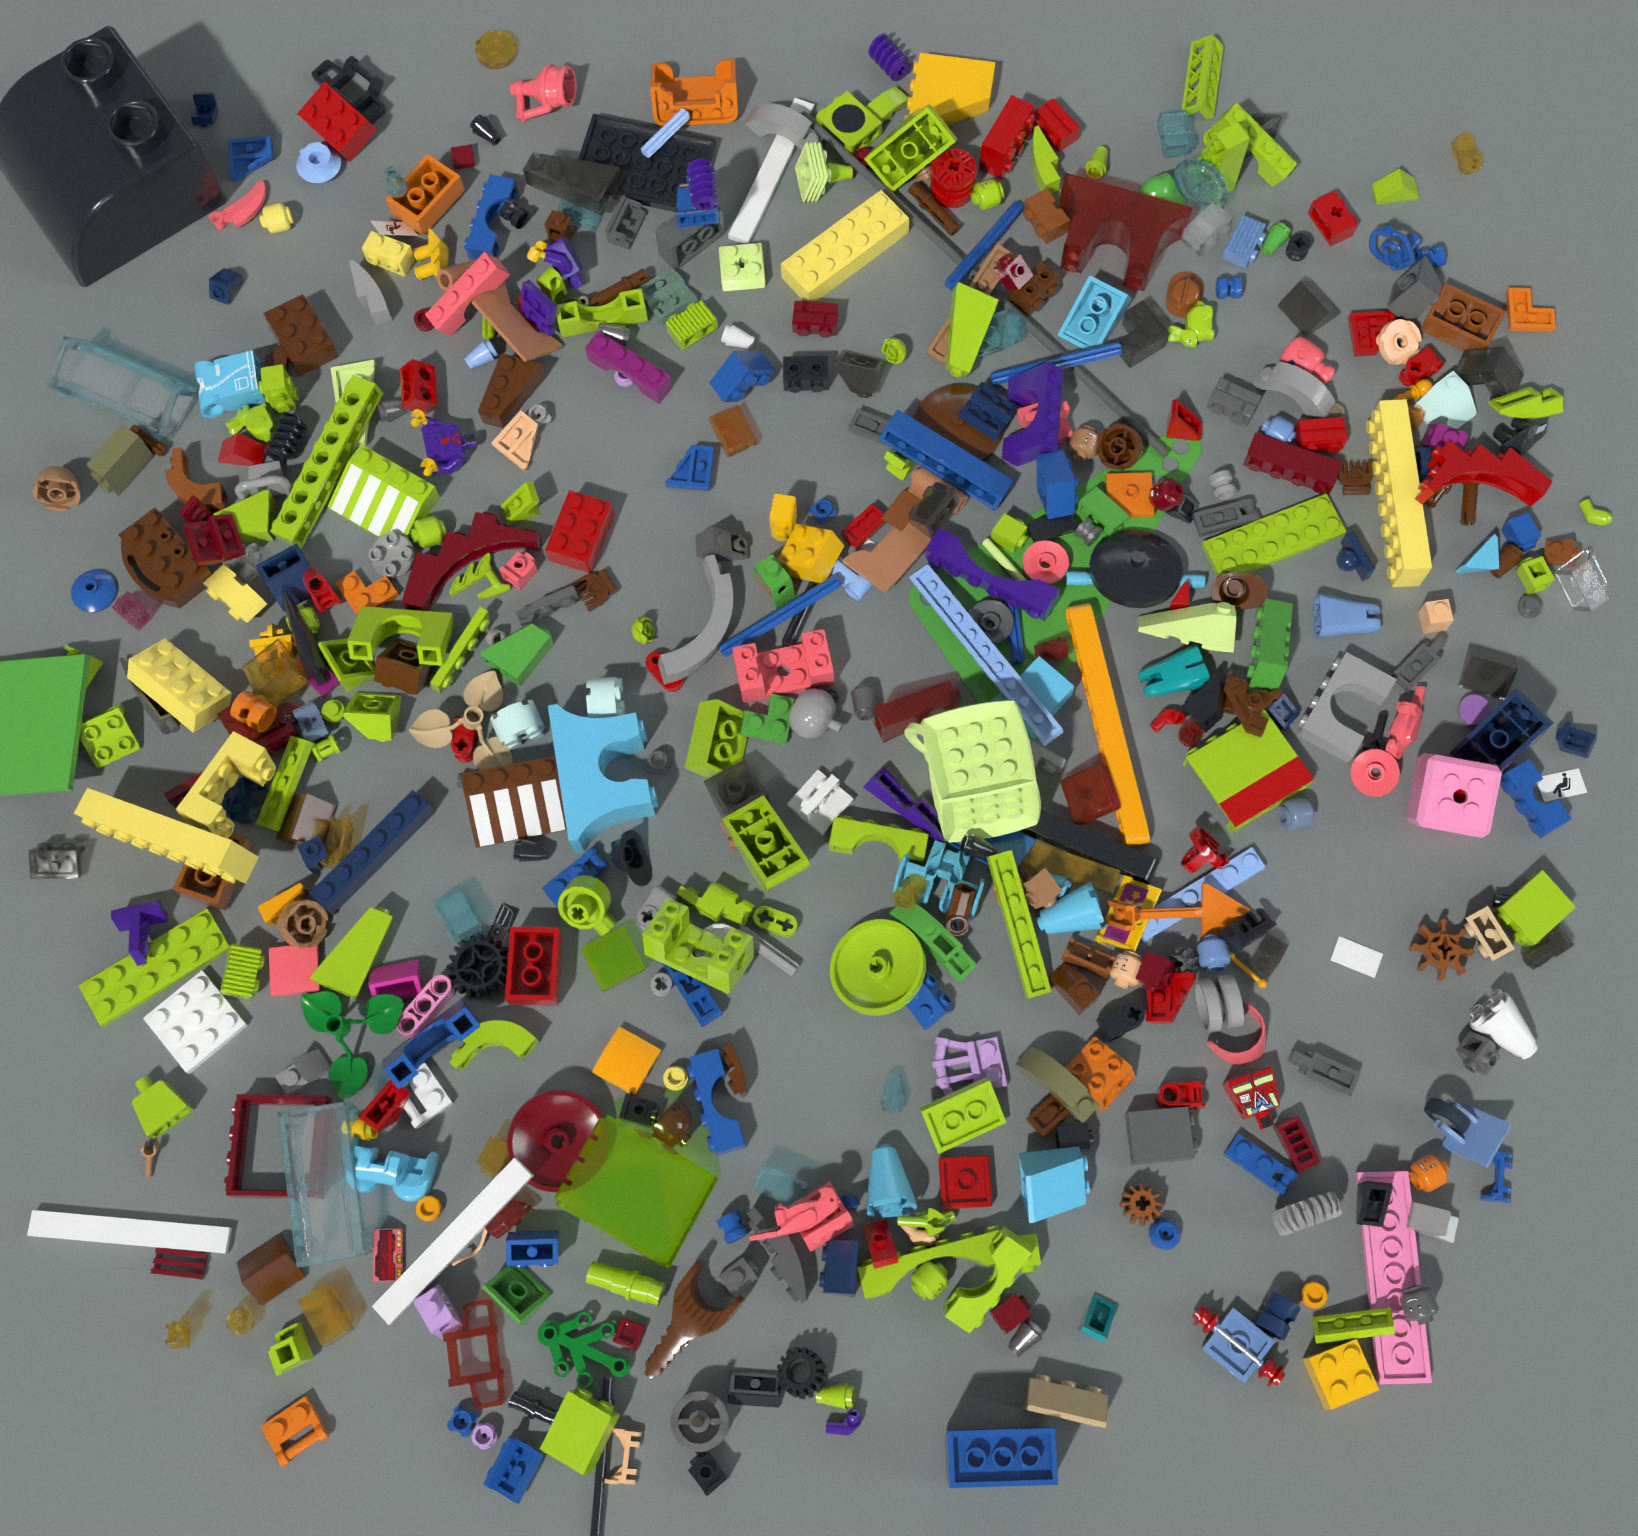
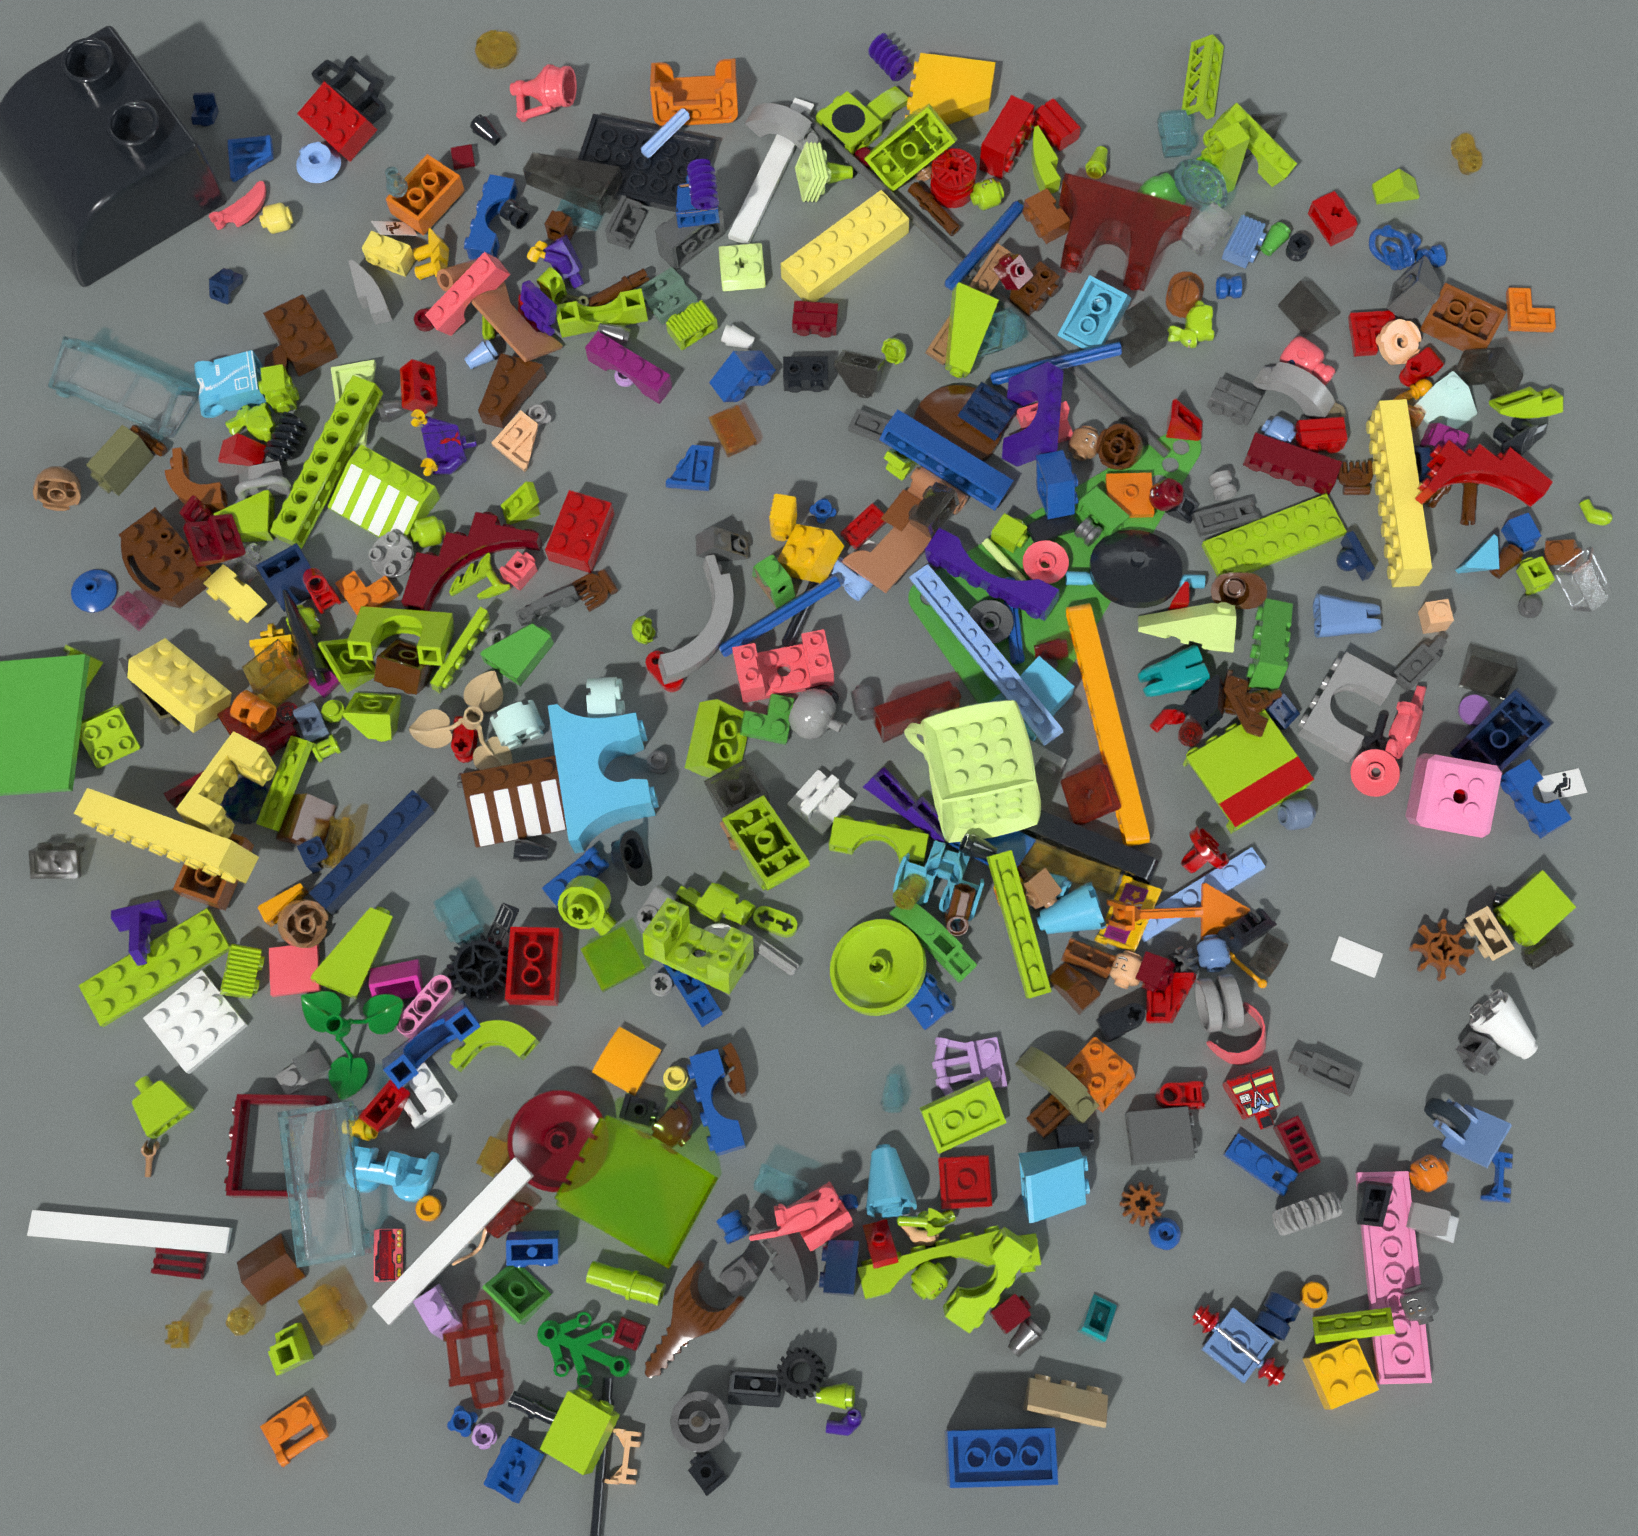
(1575, 740): dark blue bracket -> none

